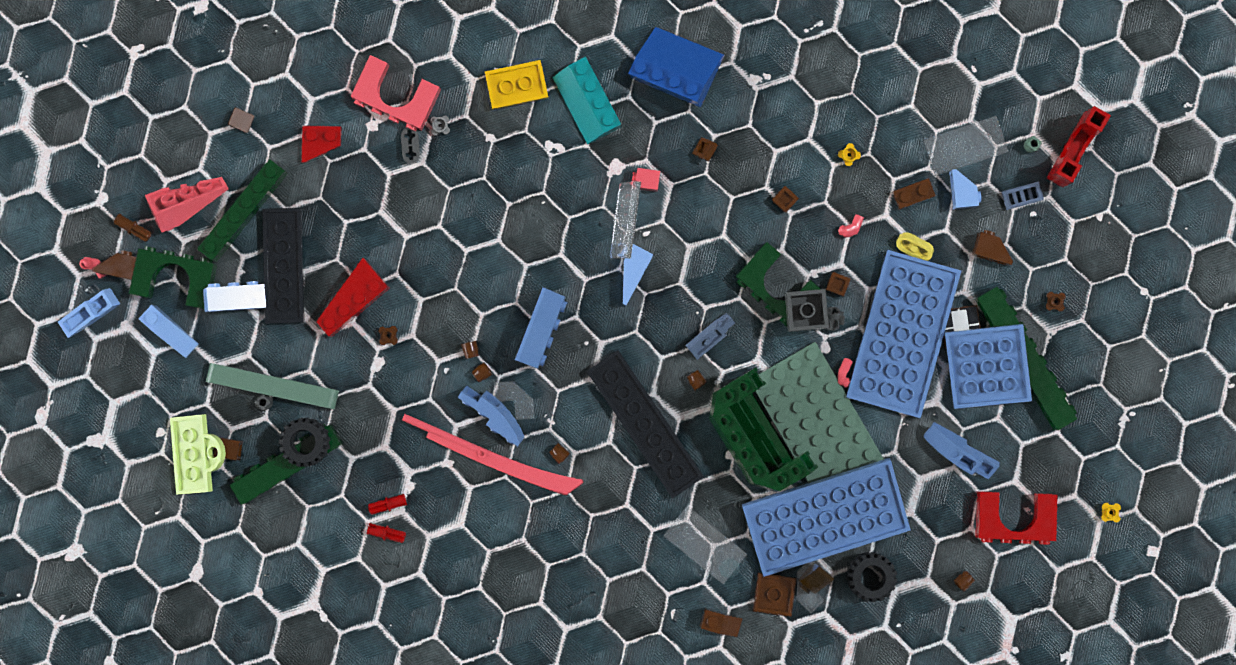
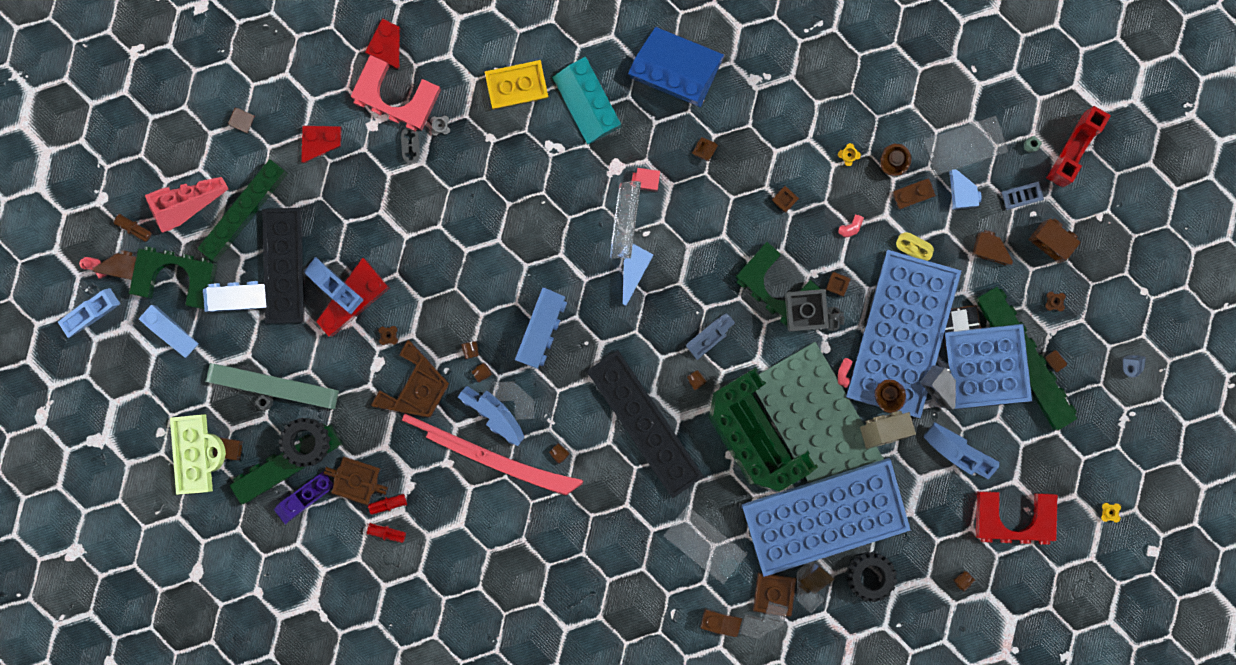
(303, 498): none -> dark purple slope
(333, 285): none -> medium blue slope
(355, 480): none -> reddish brown plate
(386, 43): none -> red wing
(422, 389): none -> reddish brown wing
(758, 627): none -> clear tile
(887, 429): none -> dark tan brick
(890, 396): none -> reddish brown hair
(895, 160): none -> reddish brown hair
(941, 386): none -> flat silver slope
(1055, 240): none -> reddish brown brick
(1055, 360): none -> reddish brown slope
(1133, 365): none -> sand blue piece

